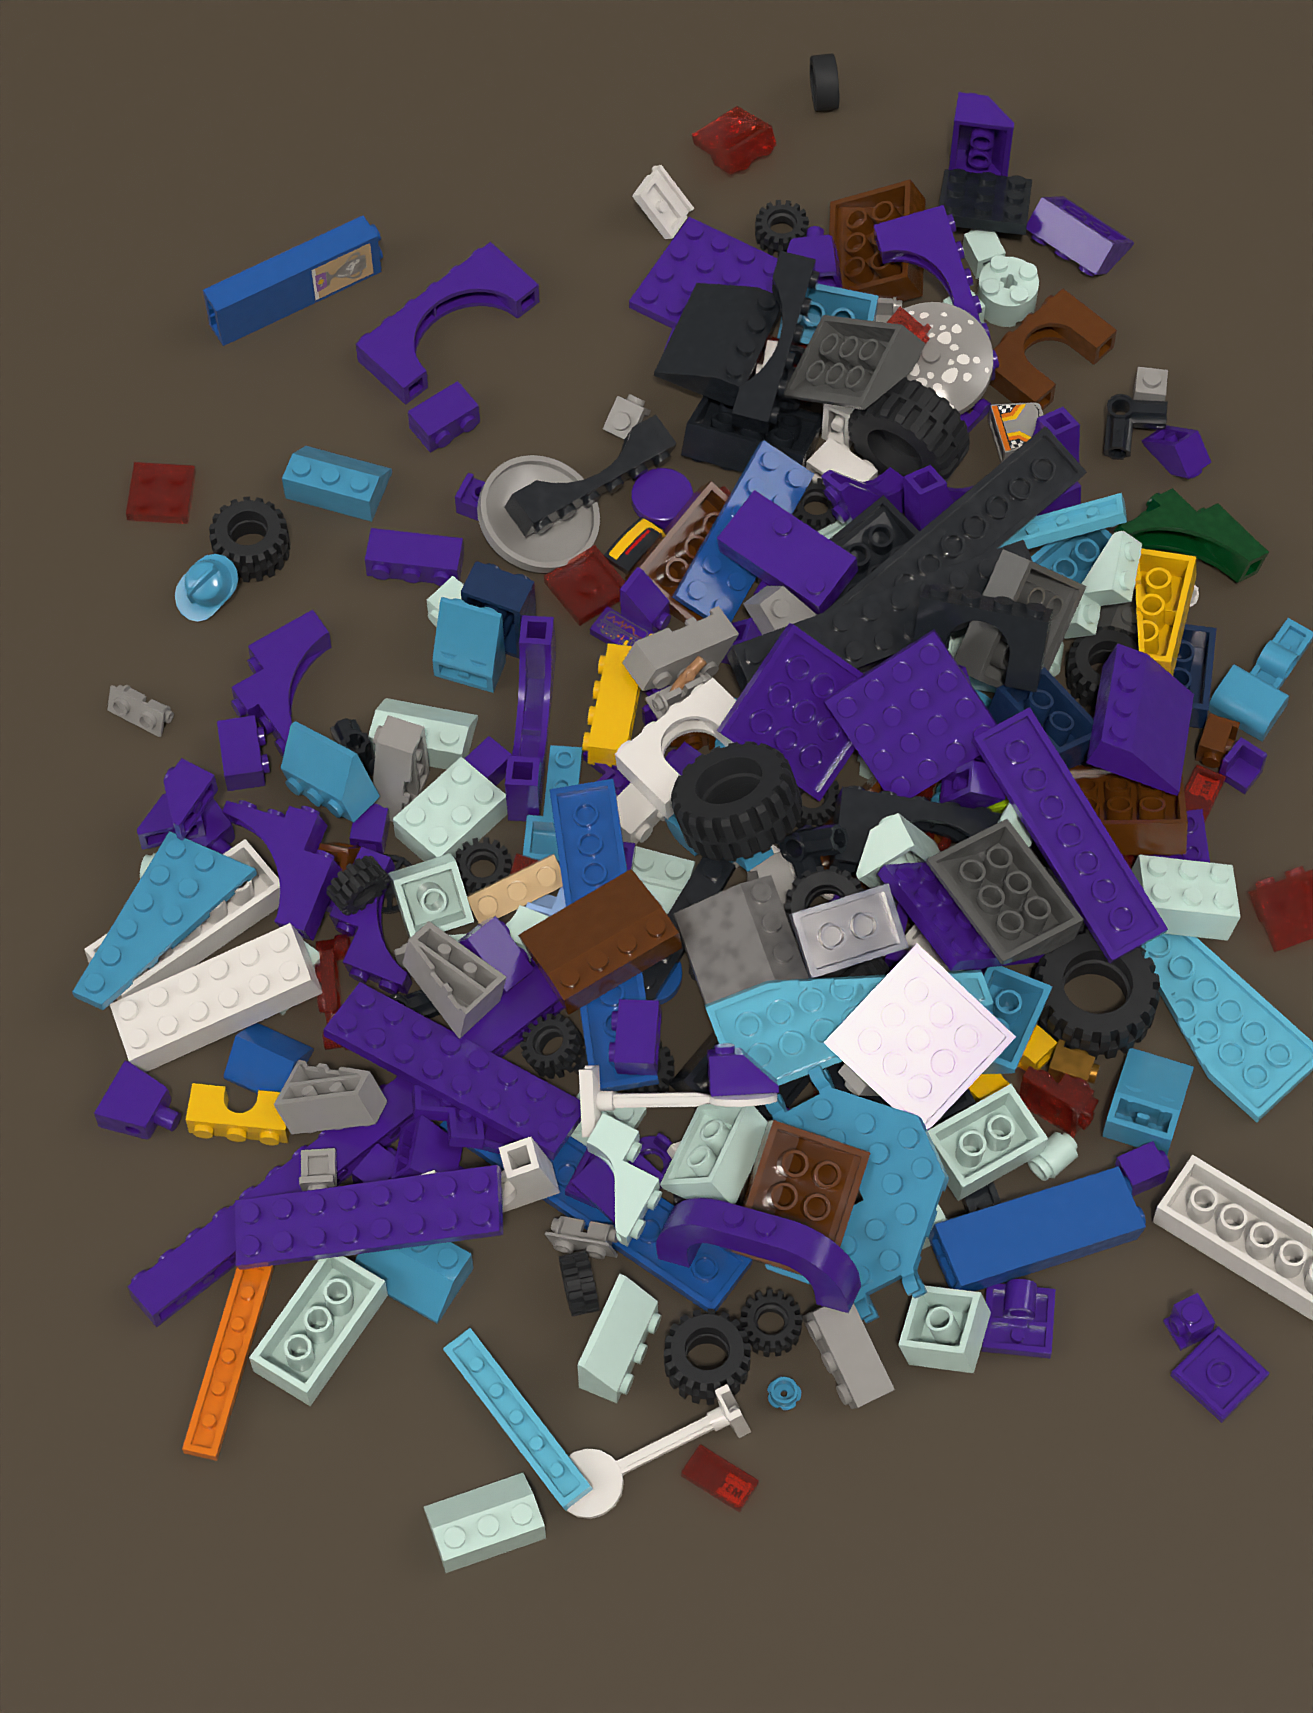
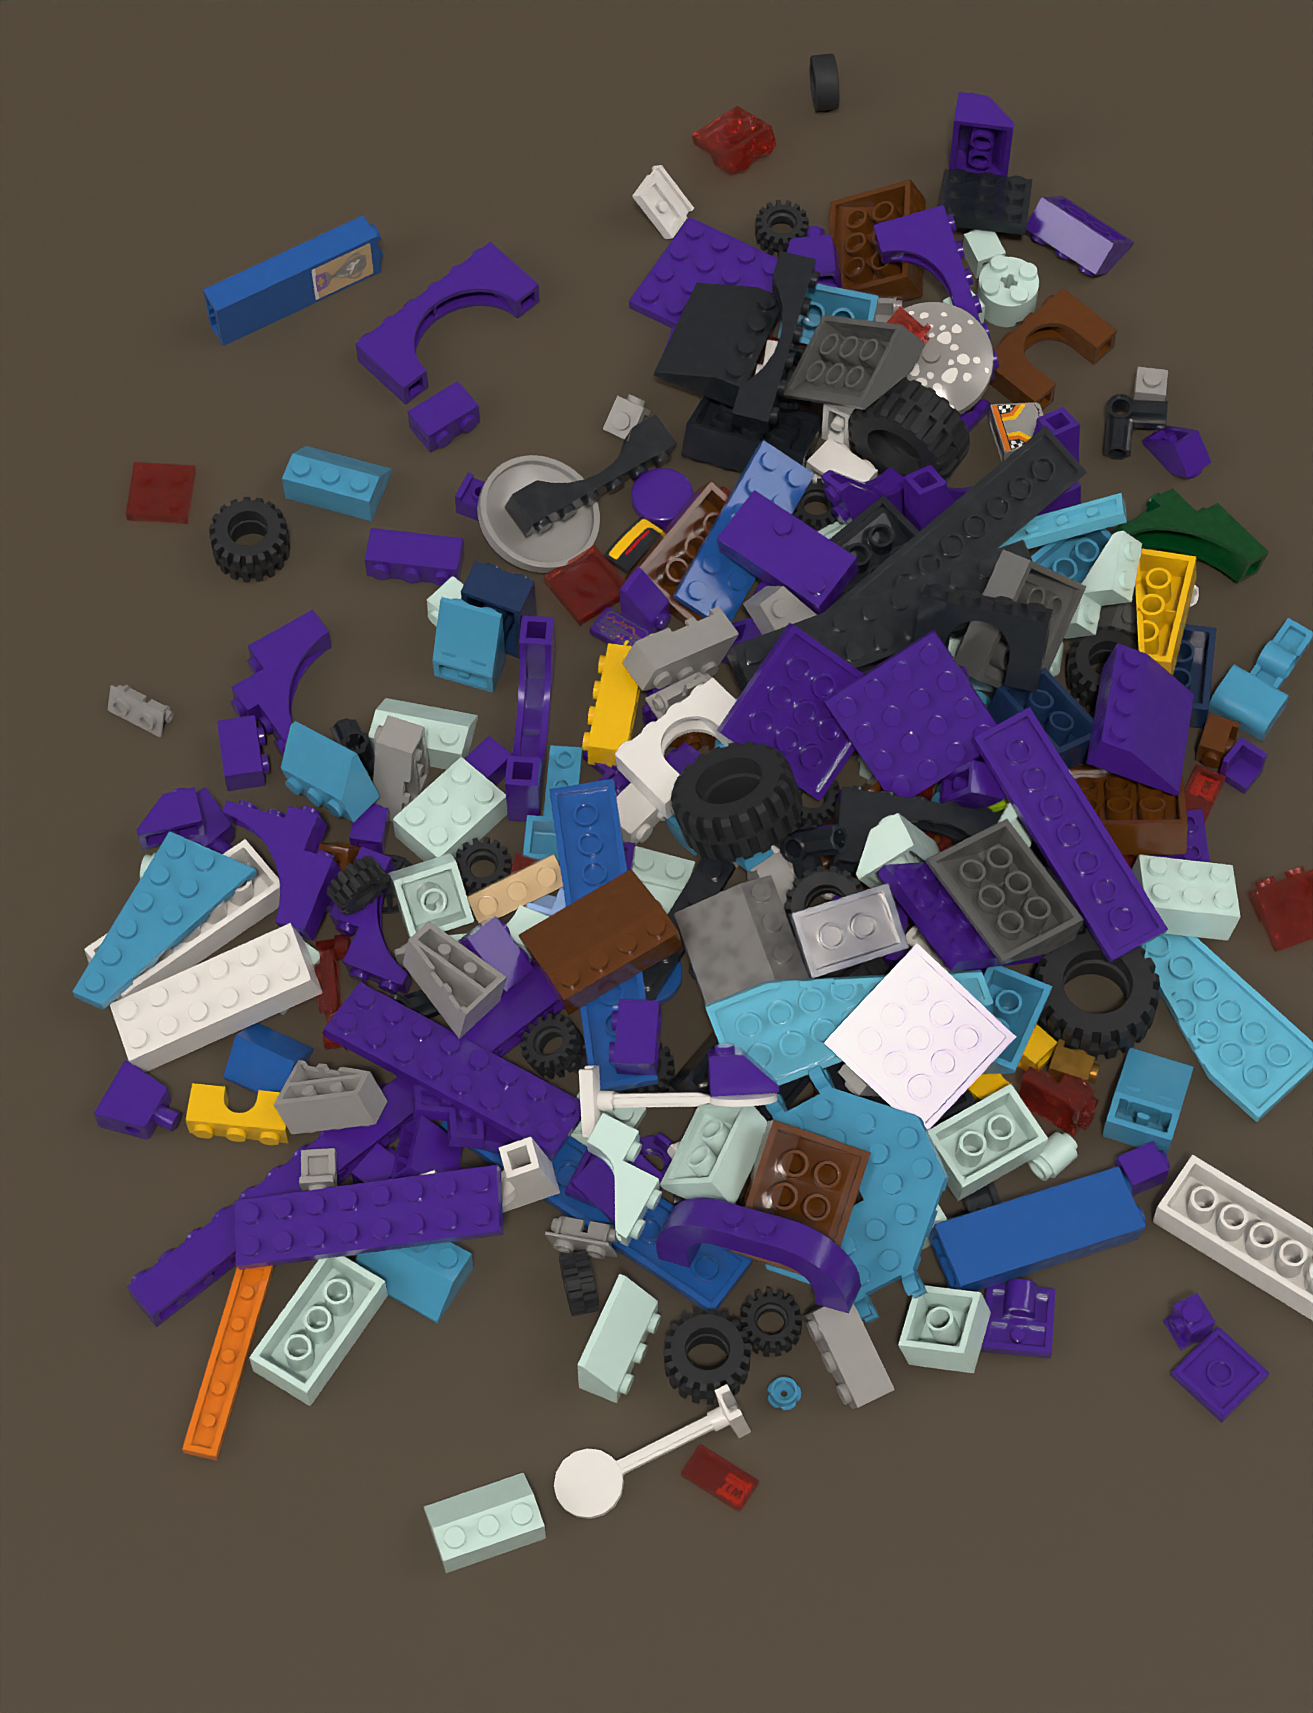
(188, 794): dark purple slope -> none
(206, 587): dark azure piece -> none
(518, 1419): medium azure plate -> none
(689, 673): medium nougat helmet -> none

